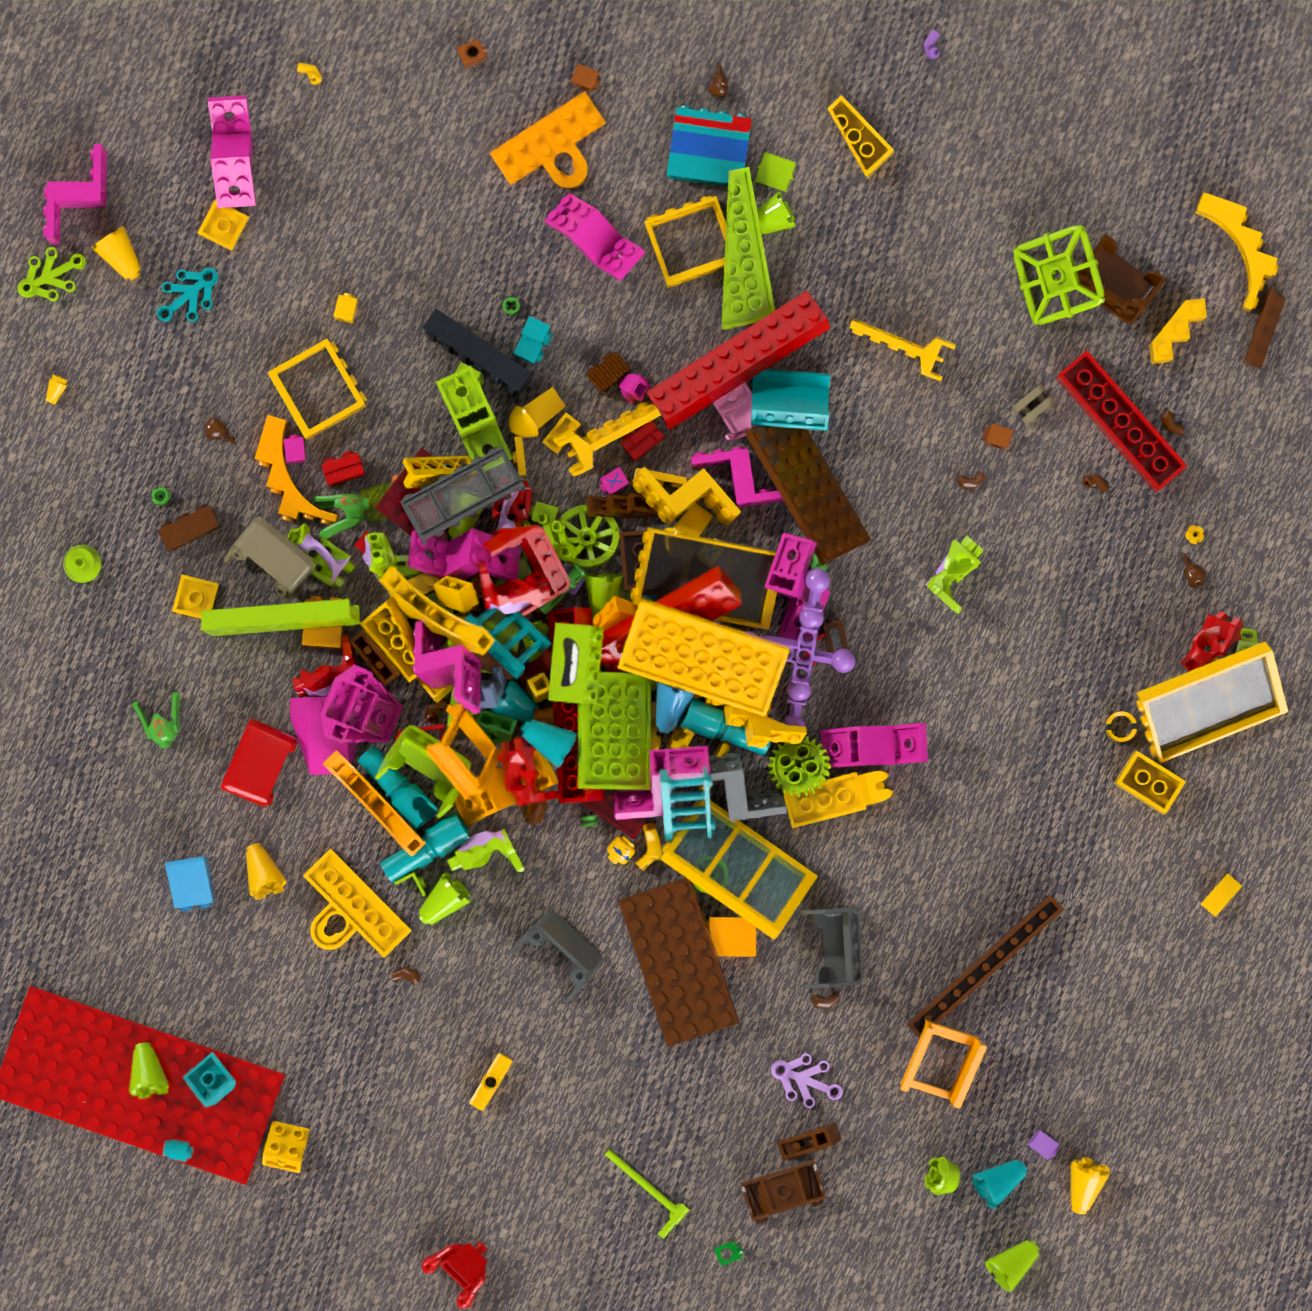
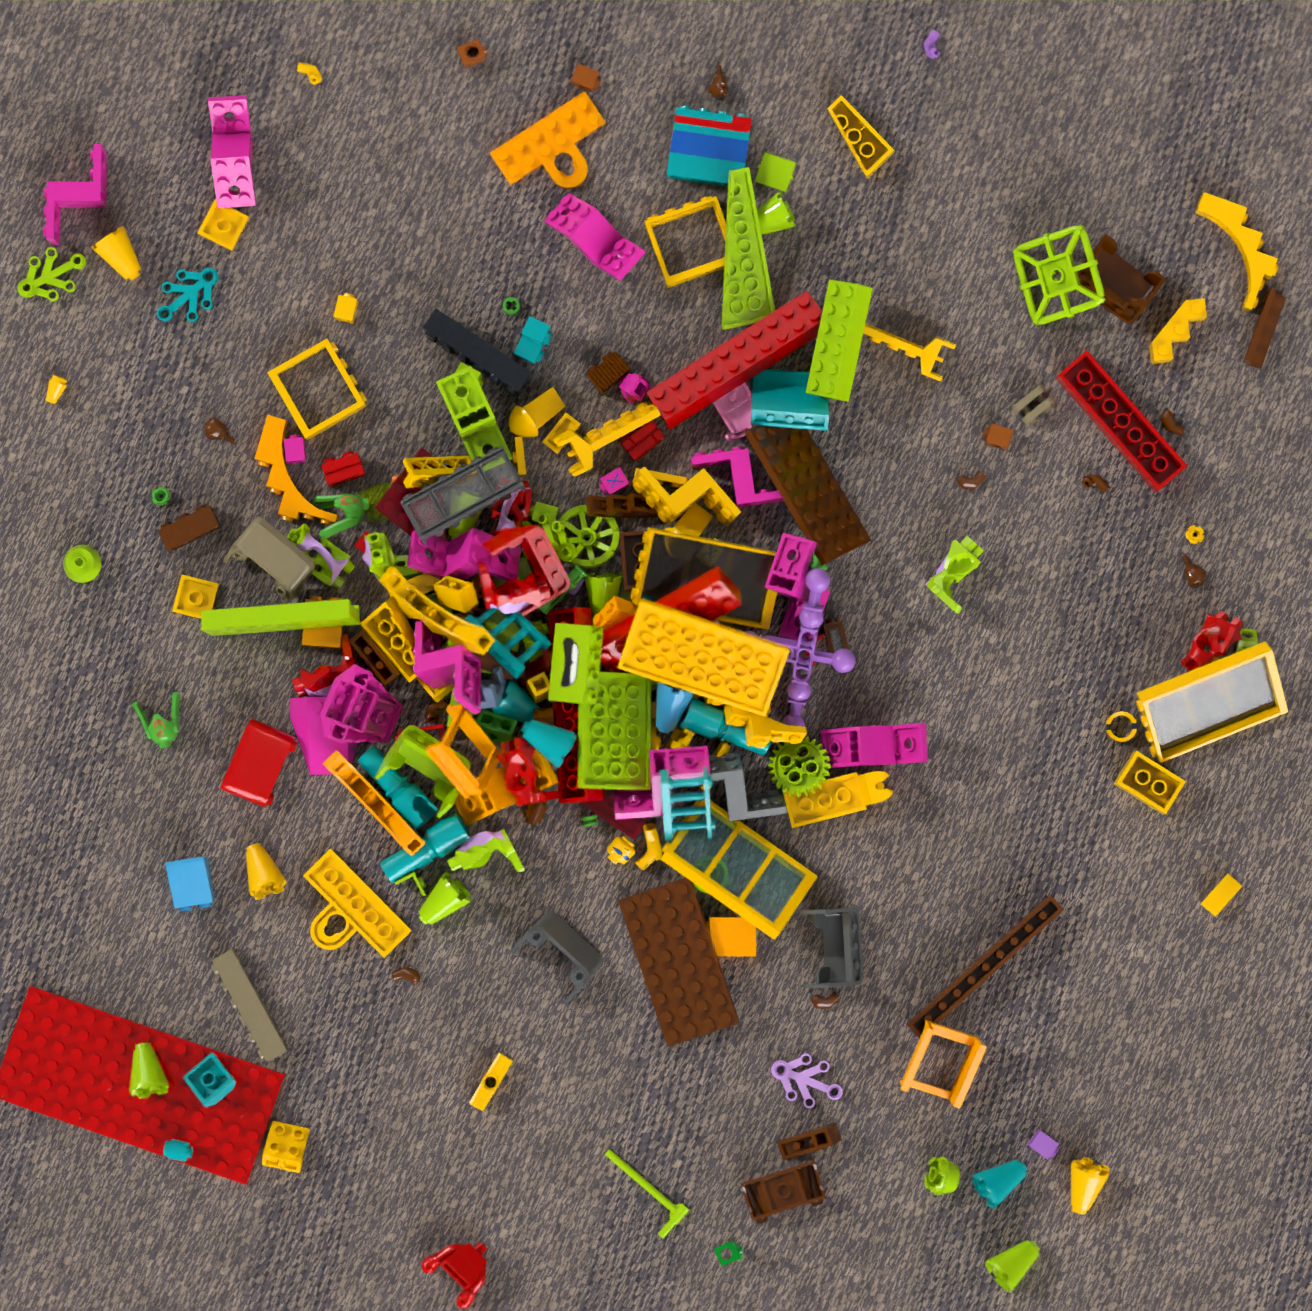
(250, 1005): none -> dark tan brick
(839, 340): none -> lime brick

